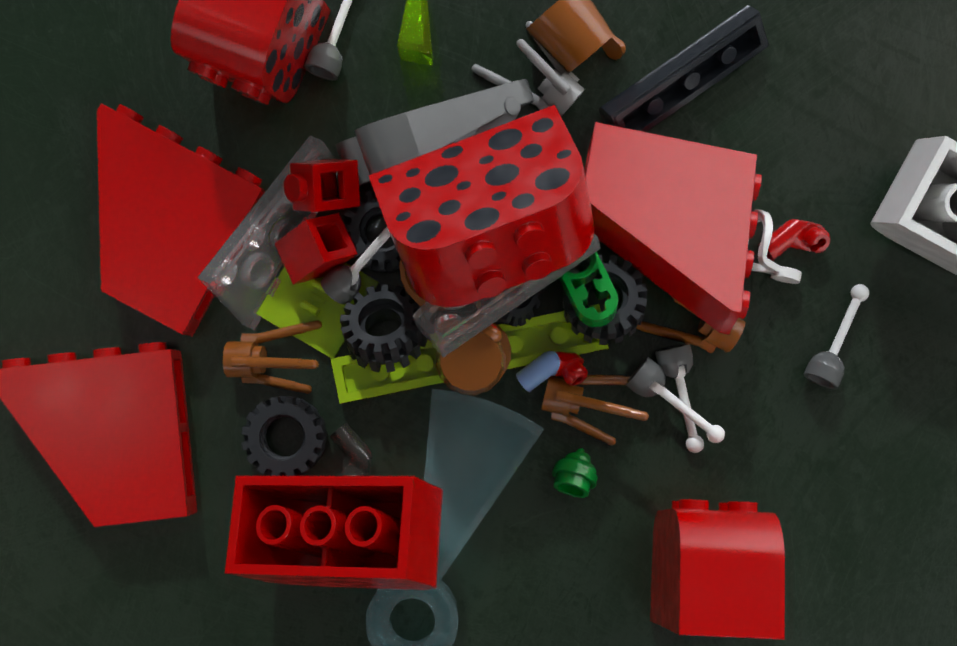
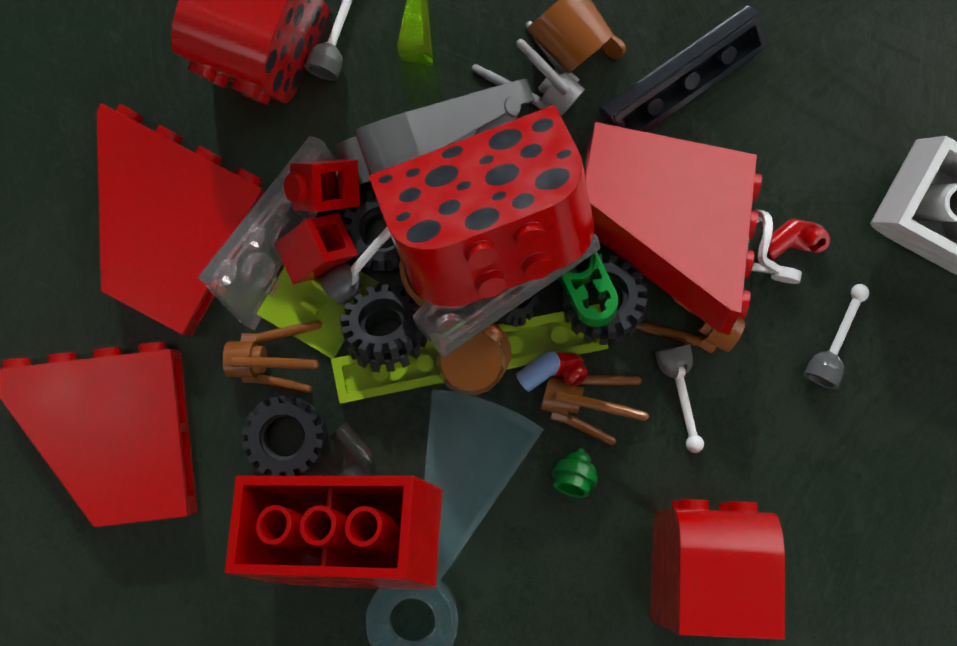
(650, 380): hinge -> none

